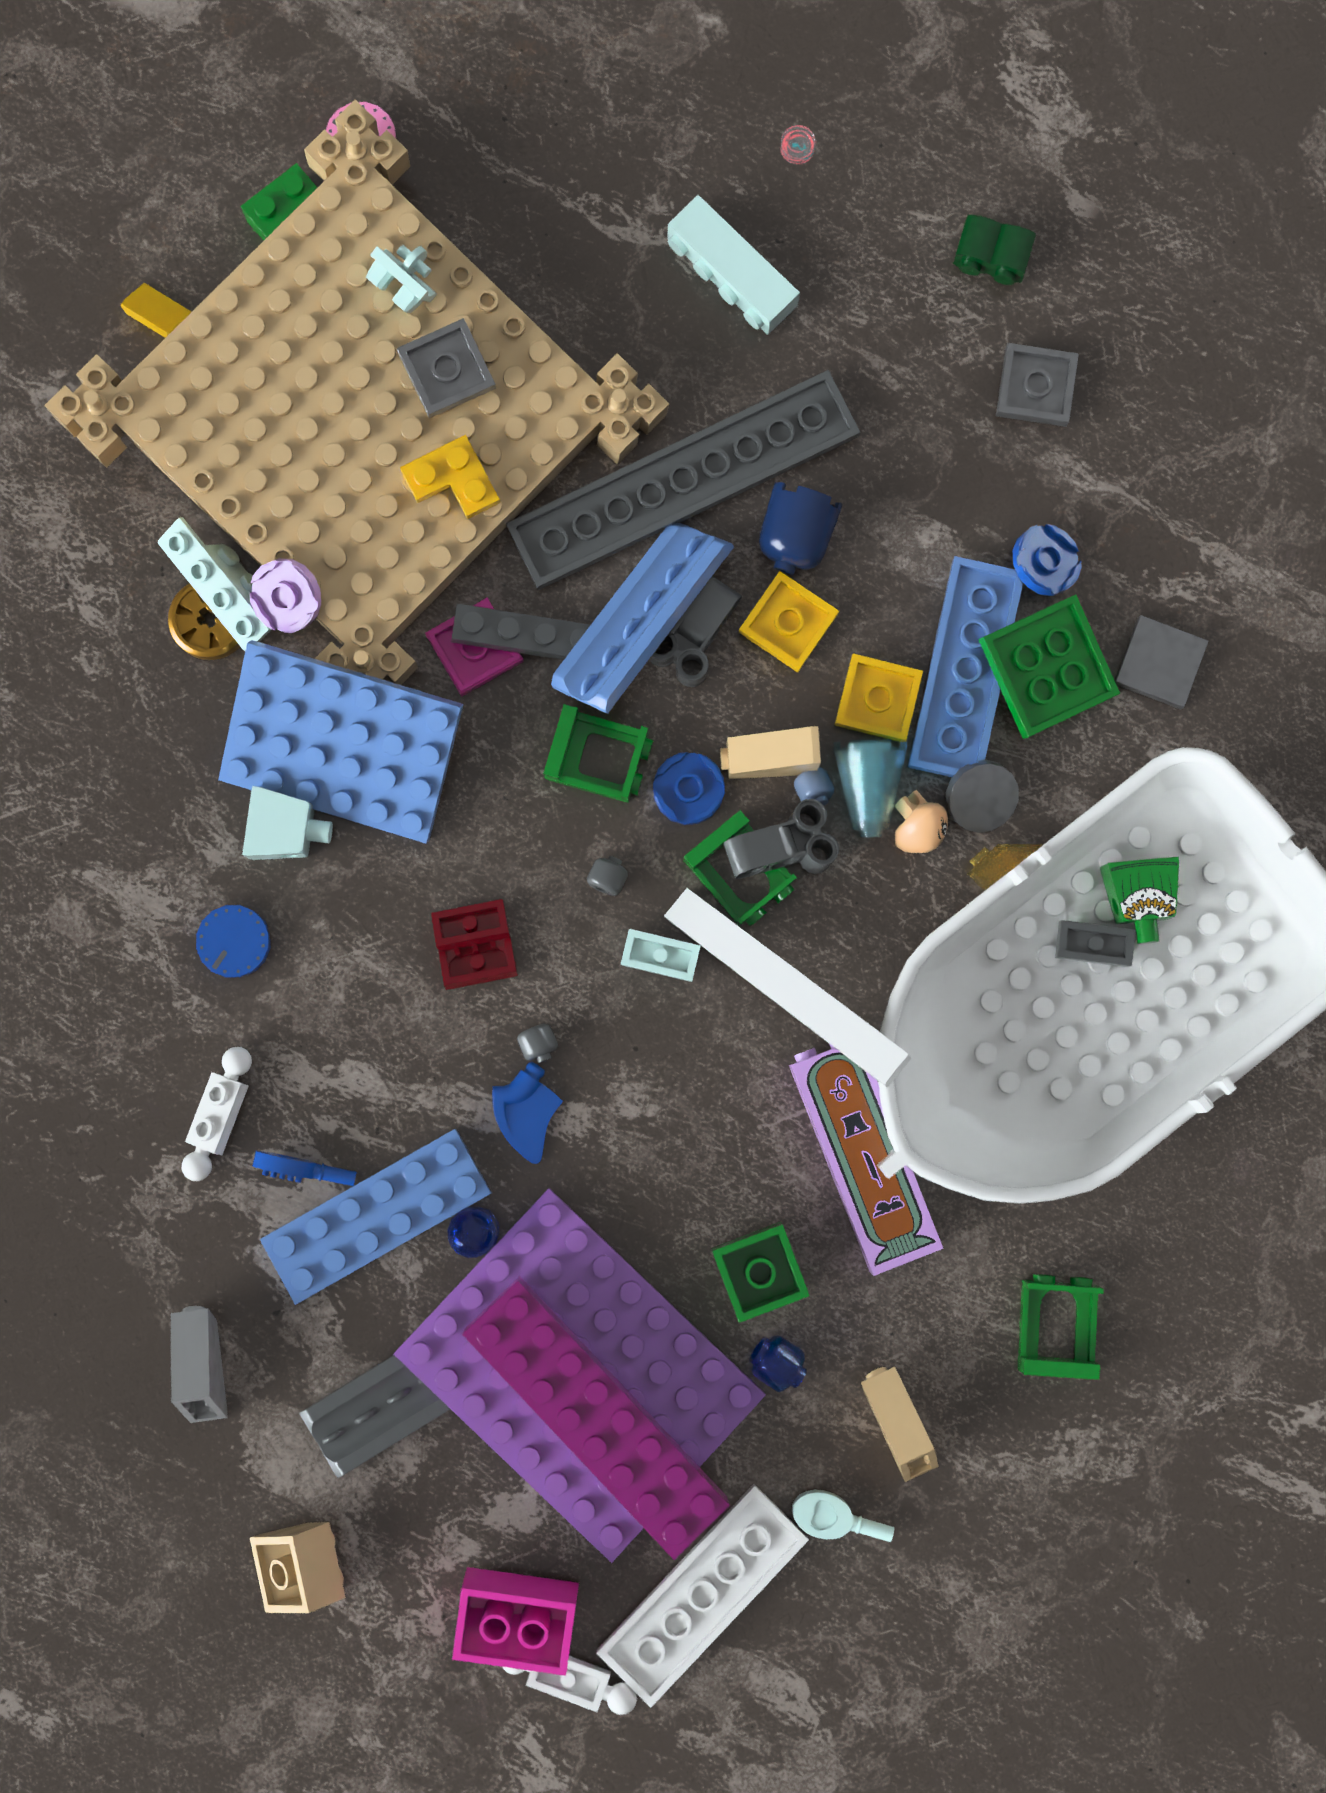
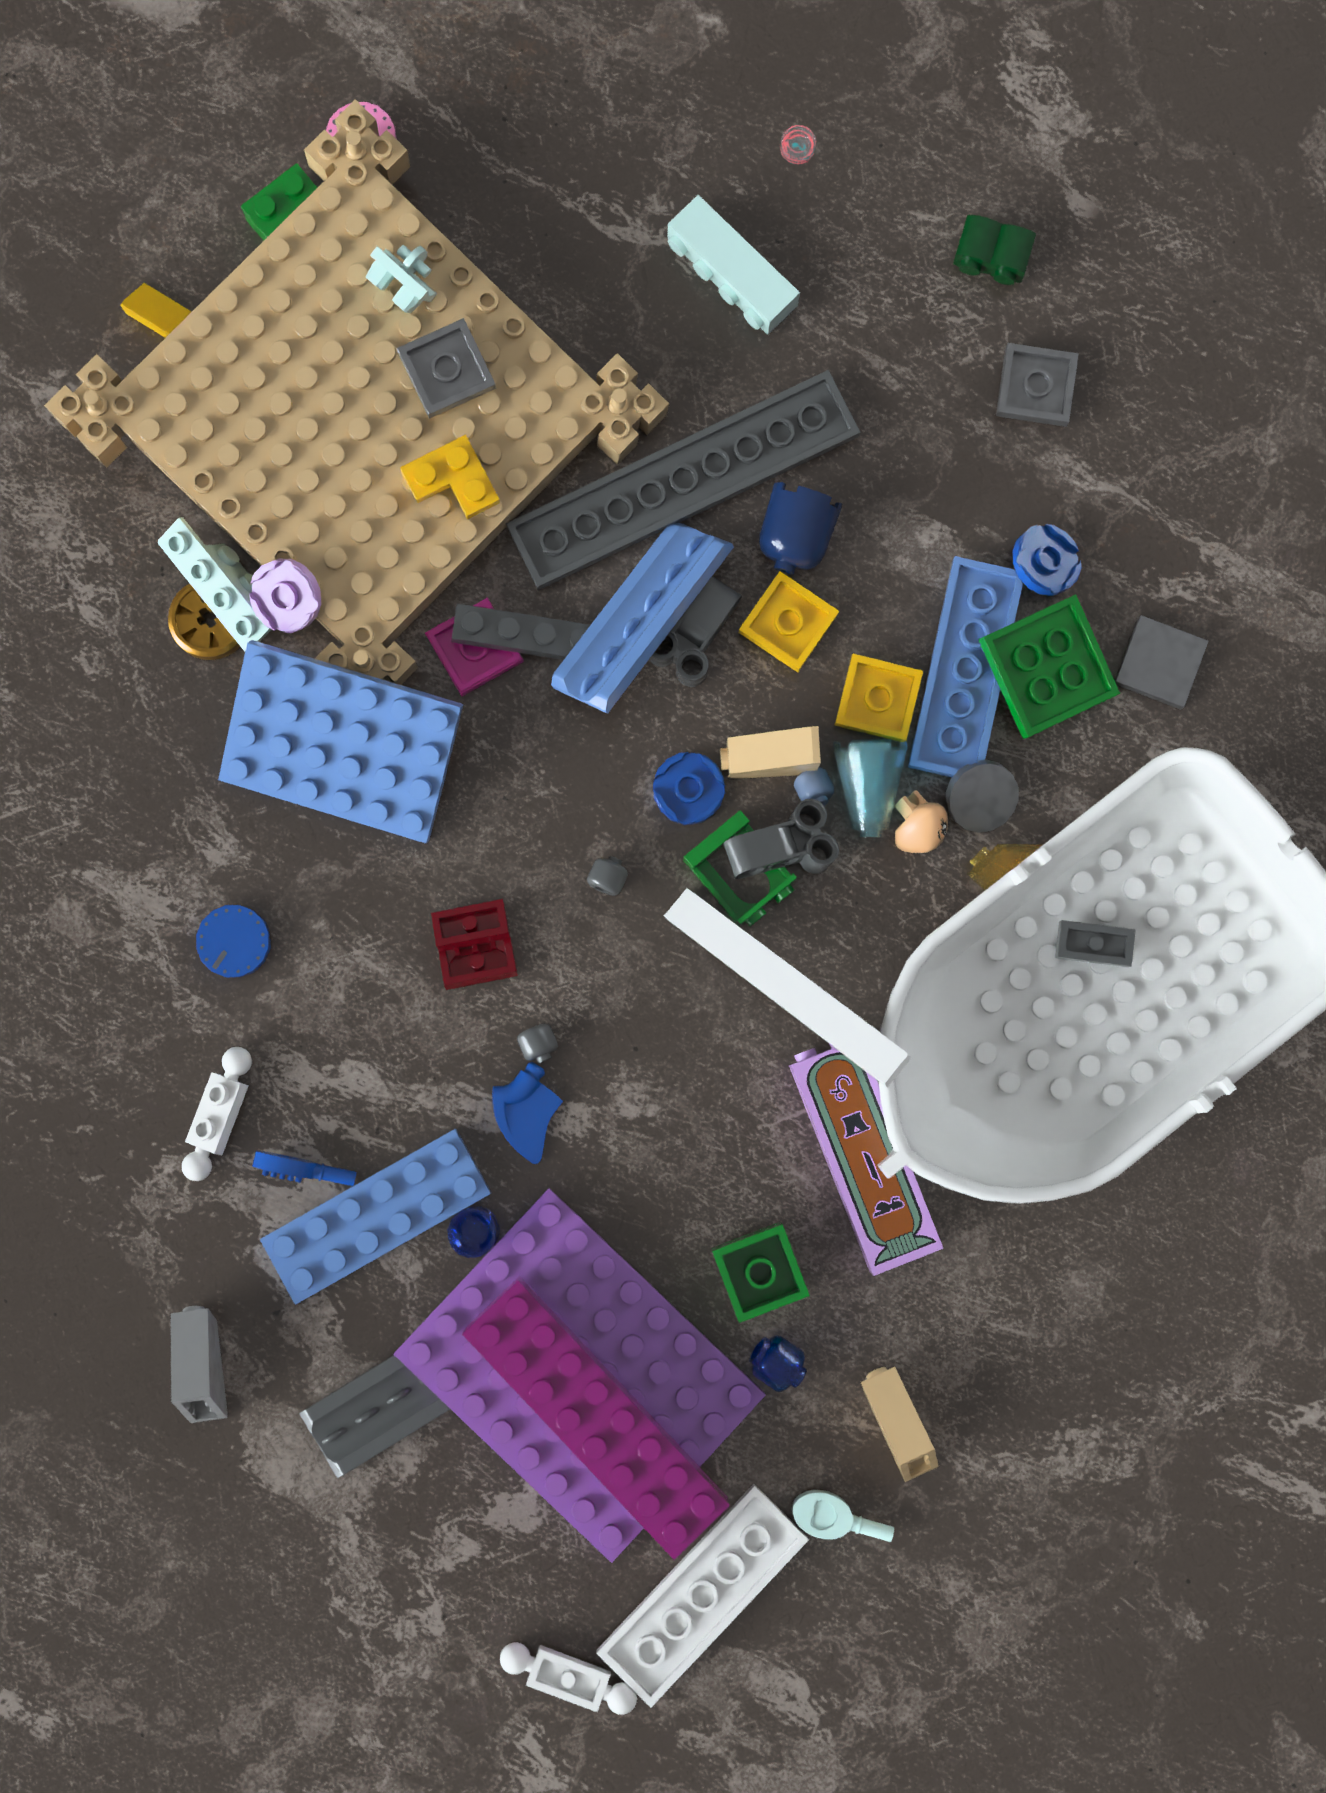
(281, 826): light aqua torso -> none
(298, 1568): tan slope -> none
(515, 1621): dark pink slope -> none
(569, 745): green window -> none
(660, 955): light aqua plate -> none
(1086, 1300): green panel -> none
(1142, 893): green torso -> none

